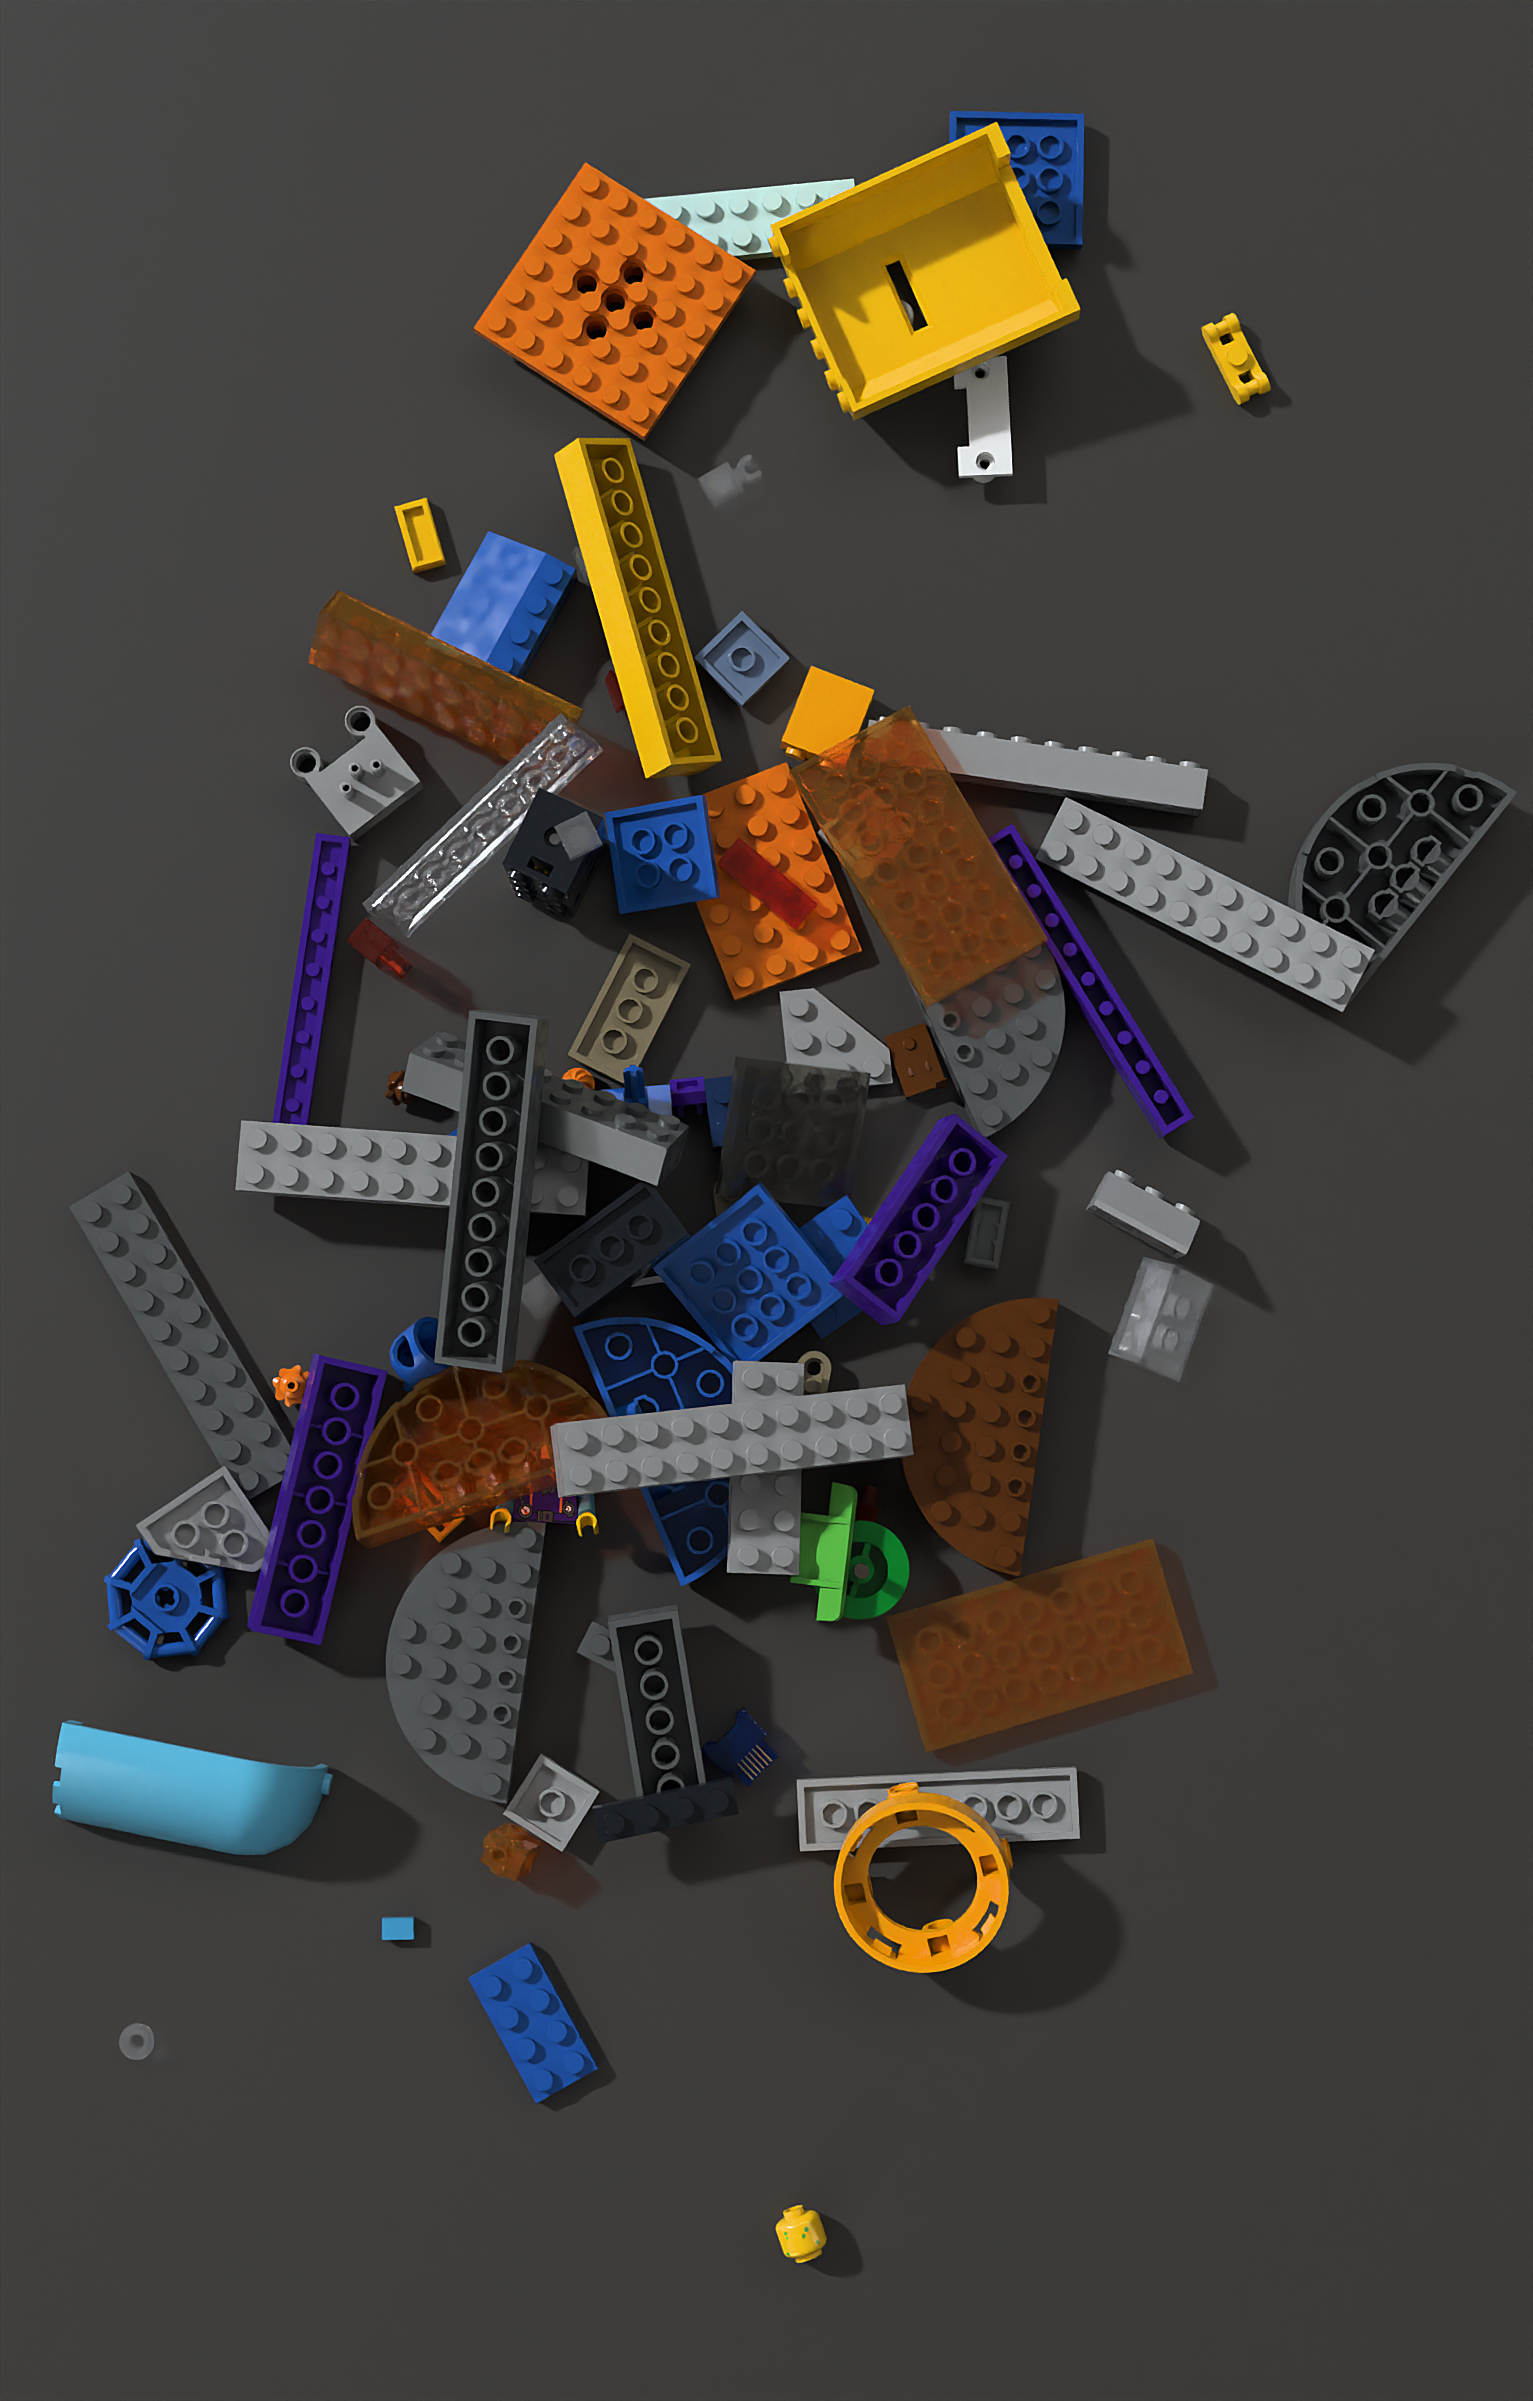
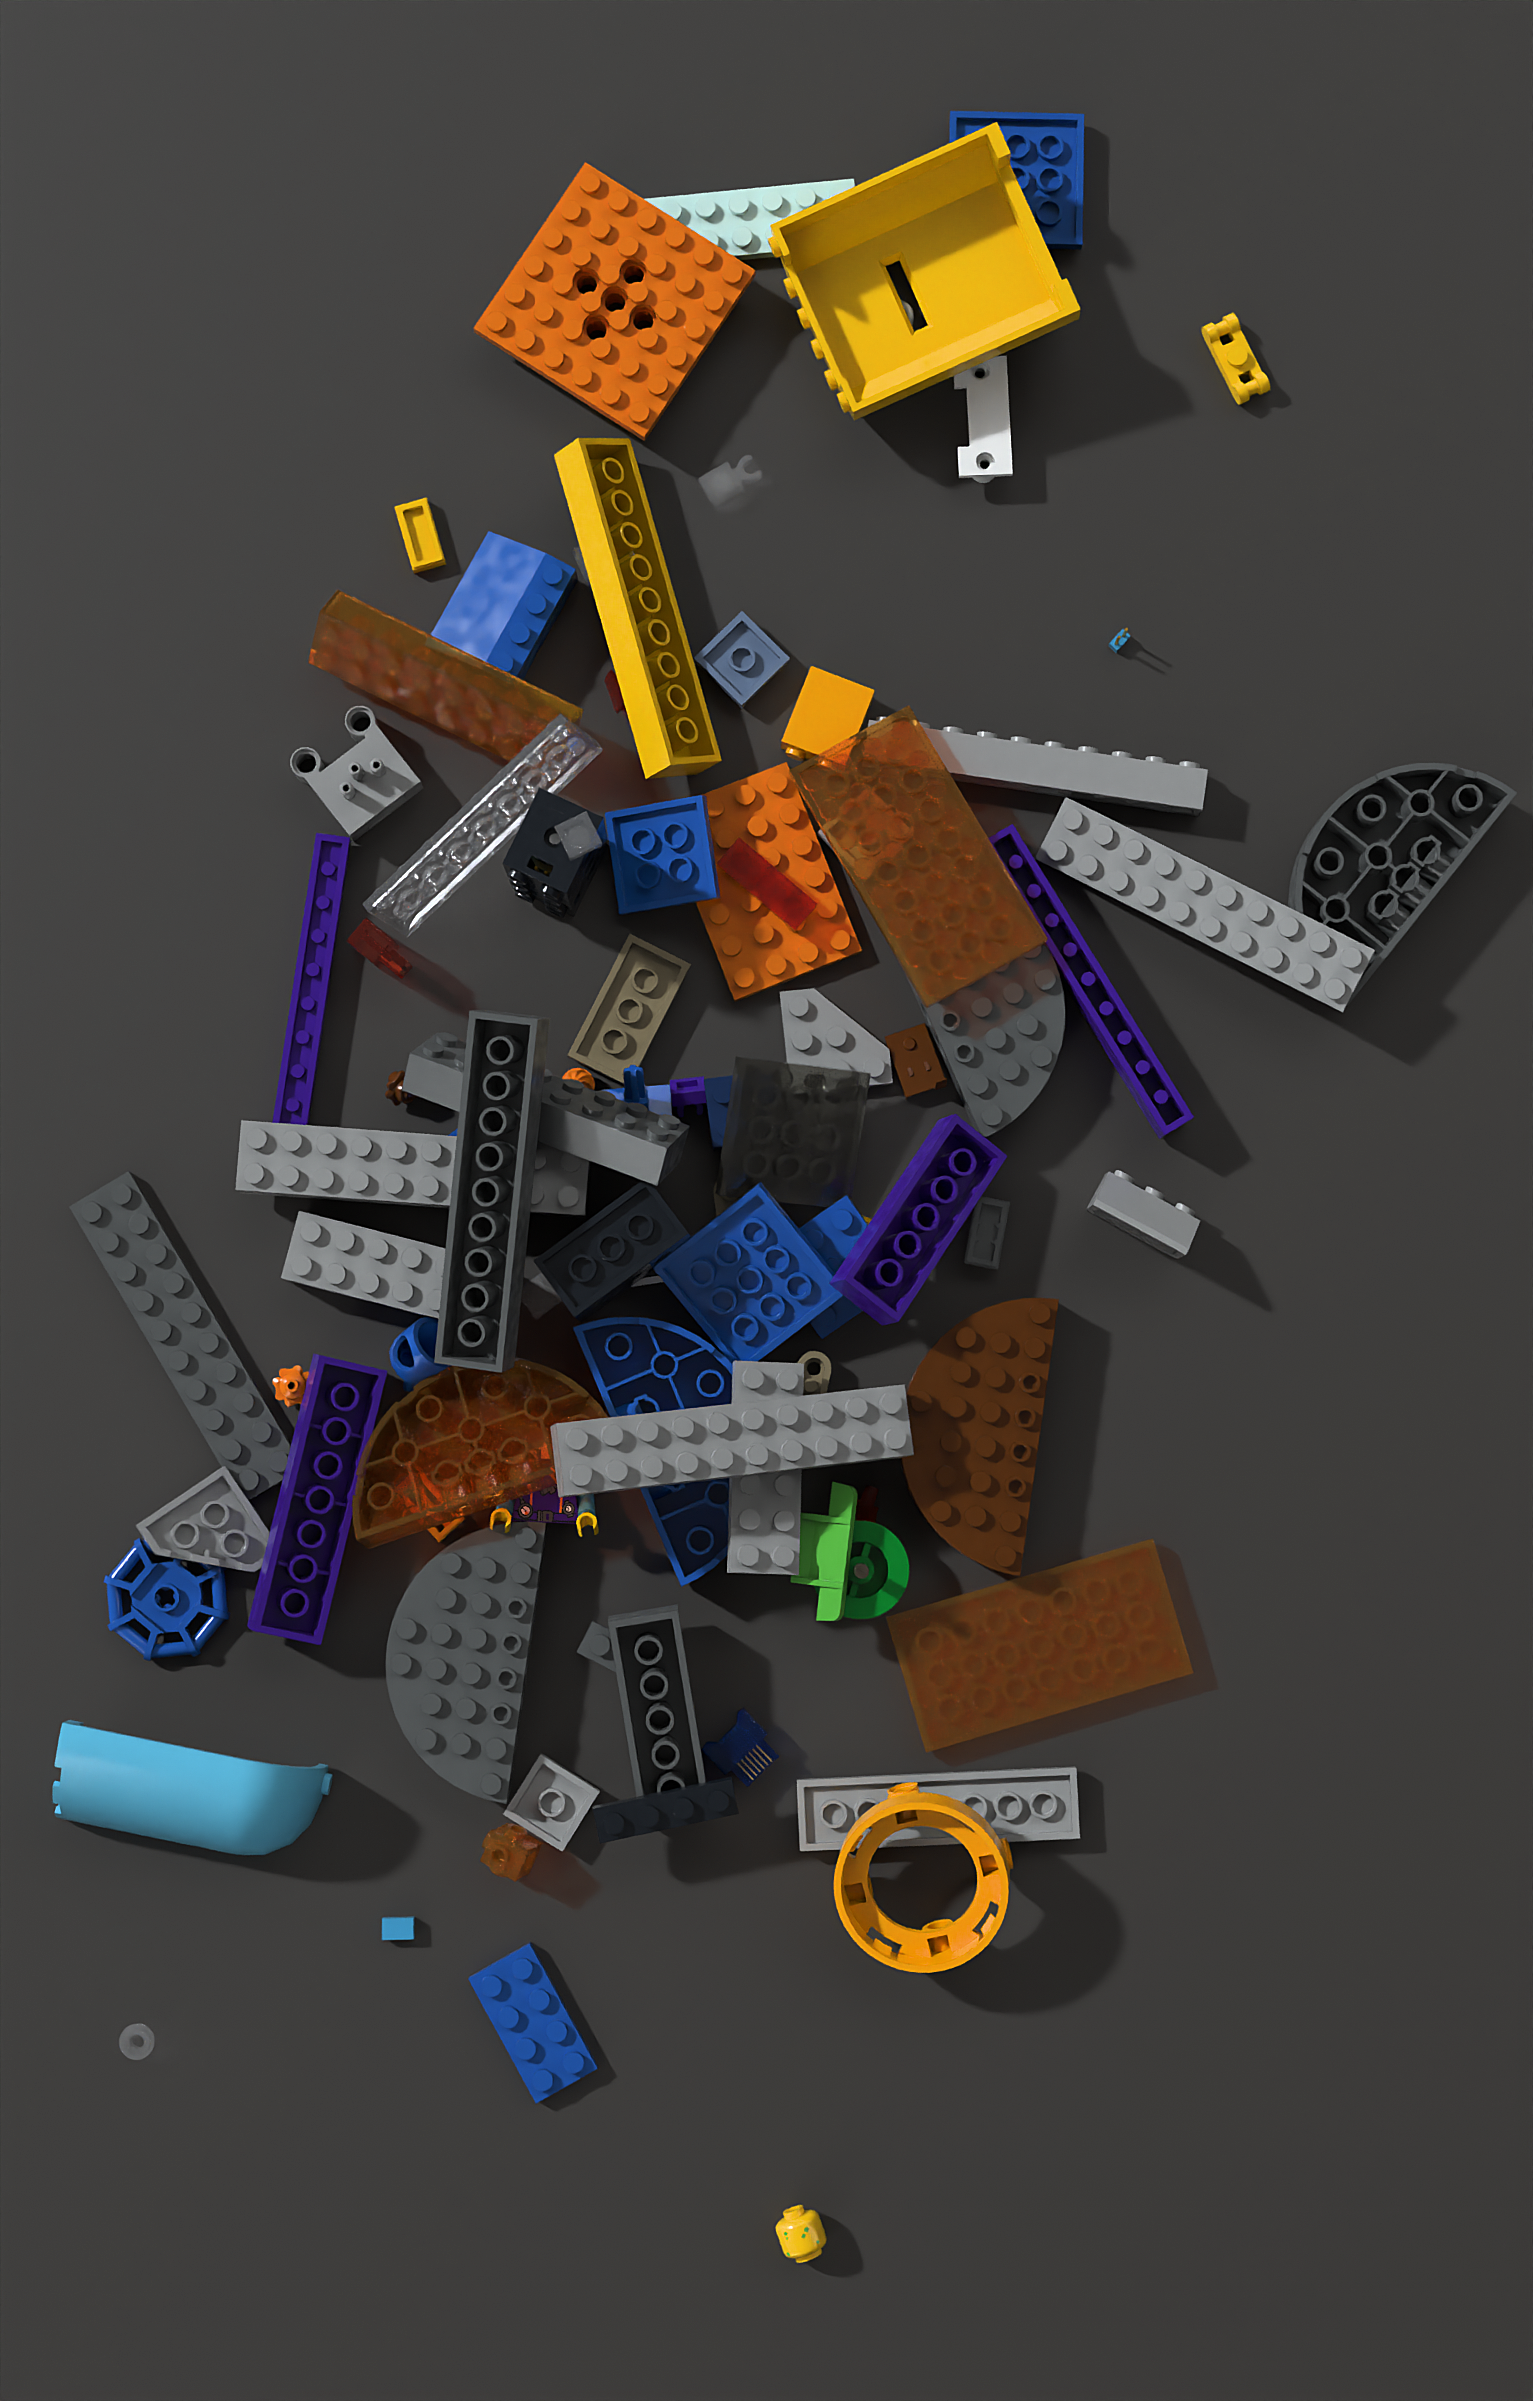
(365, 1264): none -> light grey brick
(1119, 640): none -> dark azure piece
(1161, 1318): clear slope -> none

